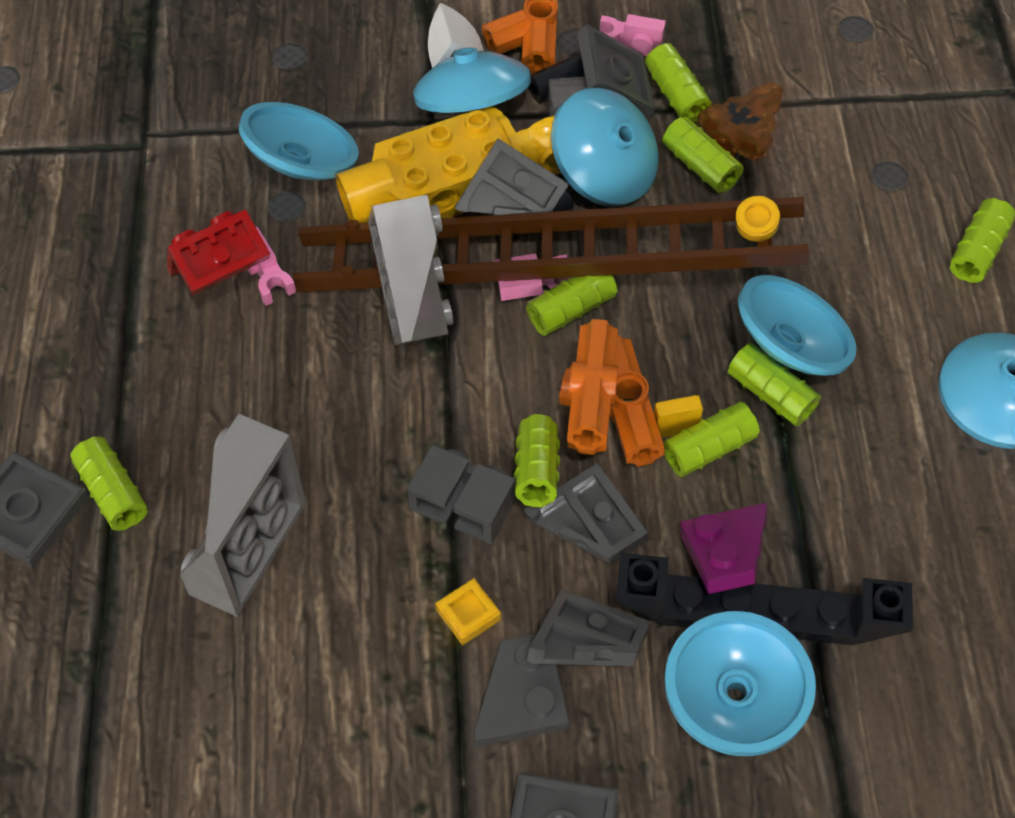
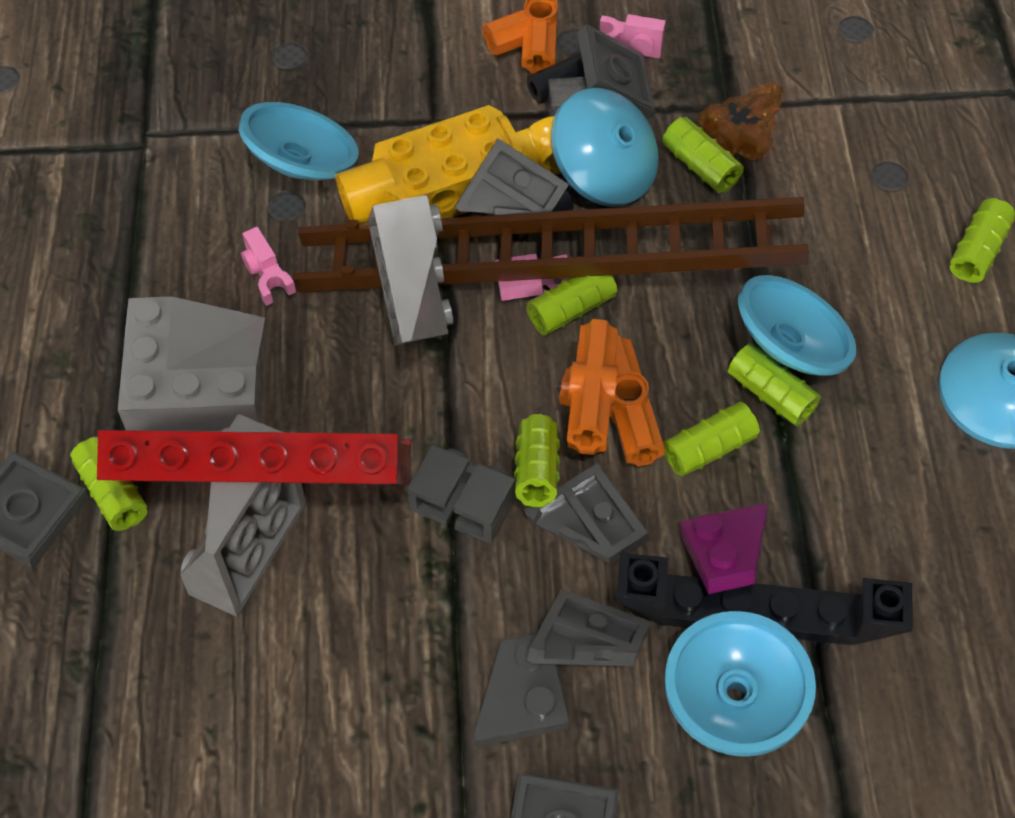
(190, 366): none -> light grey slope
(217, 251): red bracket -> none
(253, 457): none -> red window
(449, 33): white brick -> none
(468, 611): yellow tile -> none
(471, 82): medium azure dish -> none
(677, 81): lime axle -> none
(677, 415): yellow tile -> none
(757, 218): yellow tile -> none

